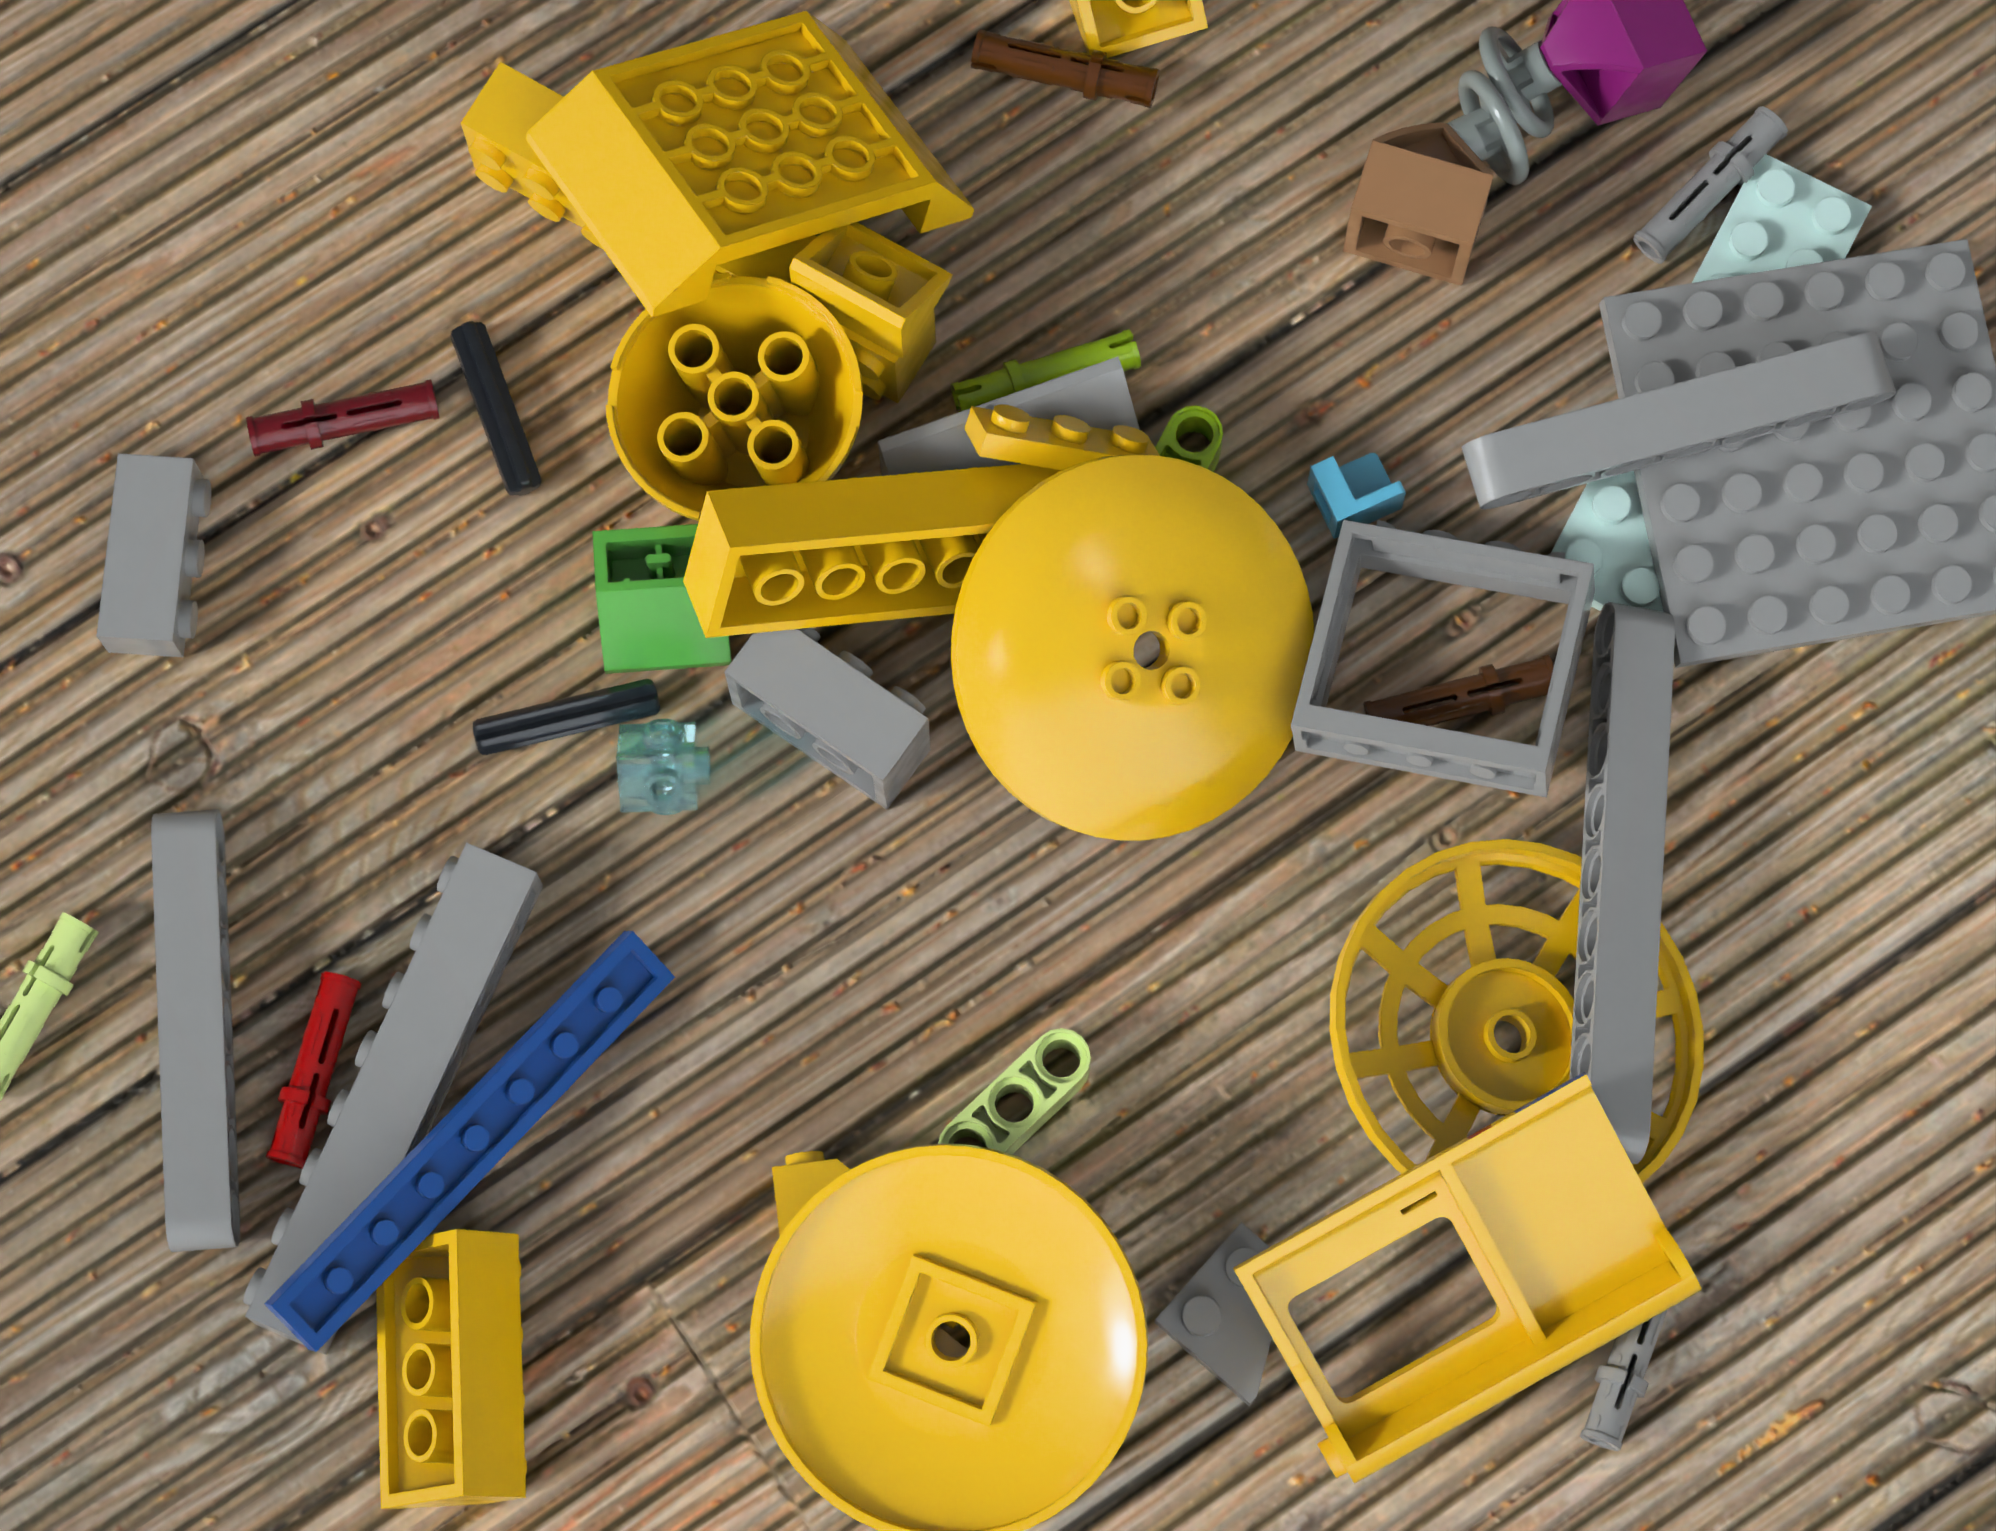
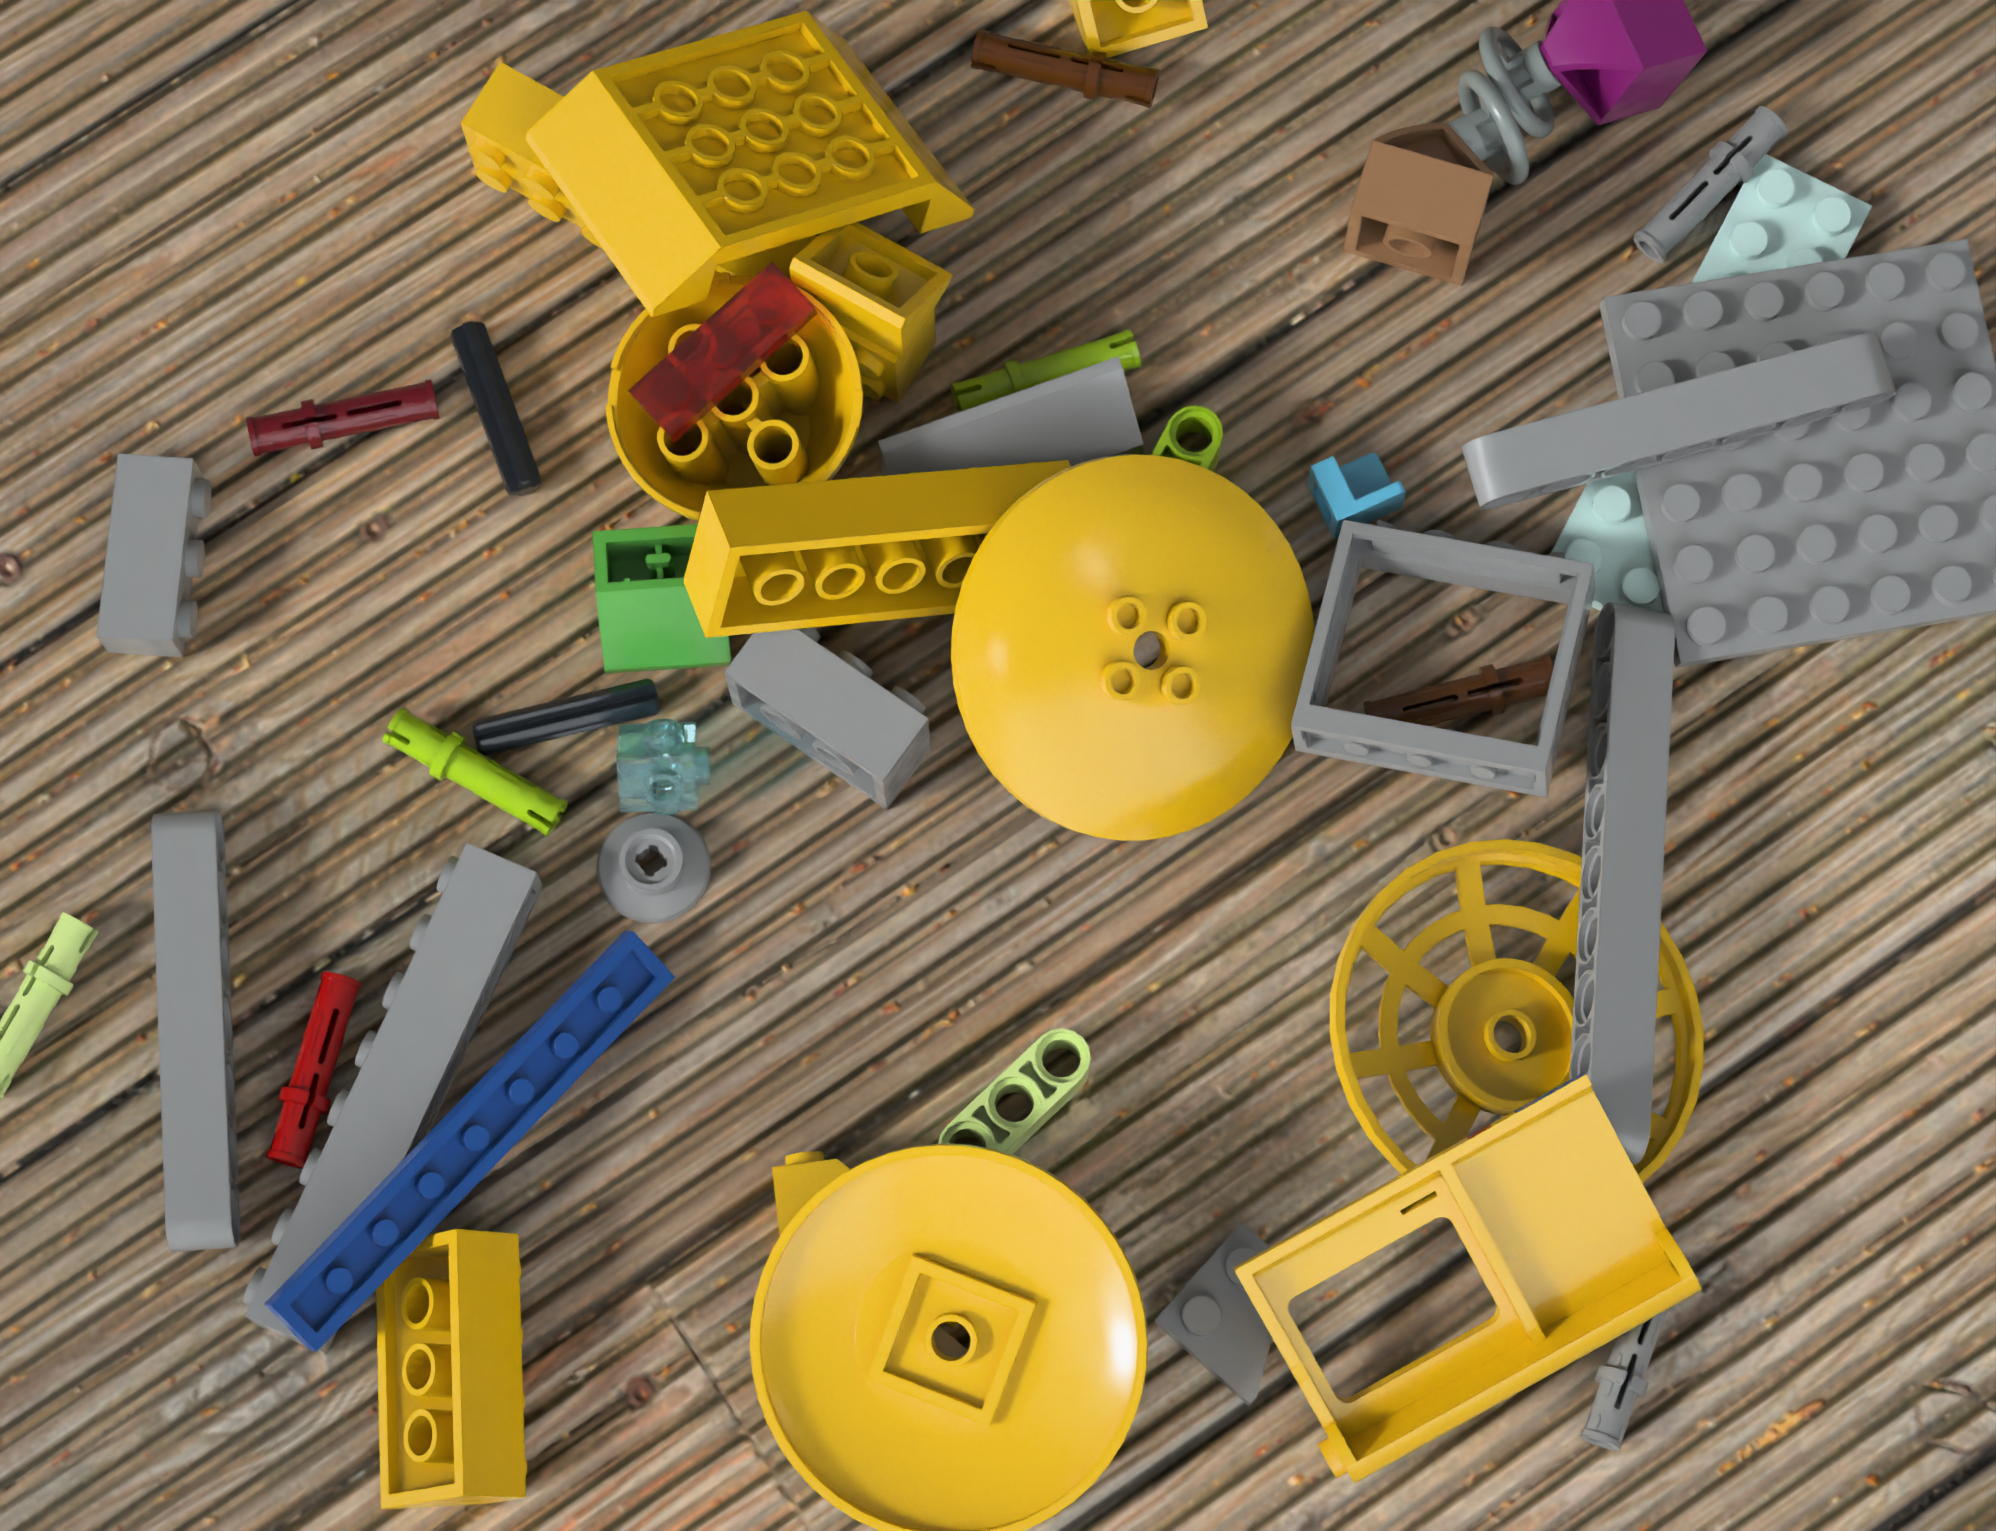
(453, 759): none -> lime pin
(672, 888): none -> light grey piece
(723, 352): none -> clear red plate
(1054, 444): yellow plate -> none

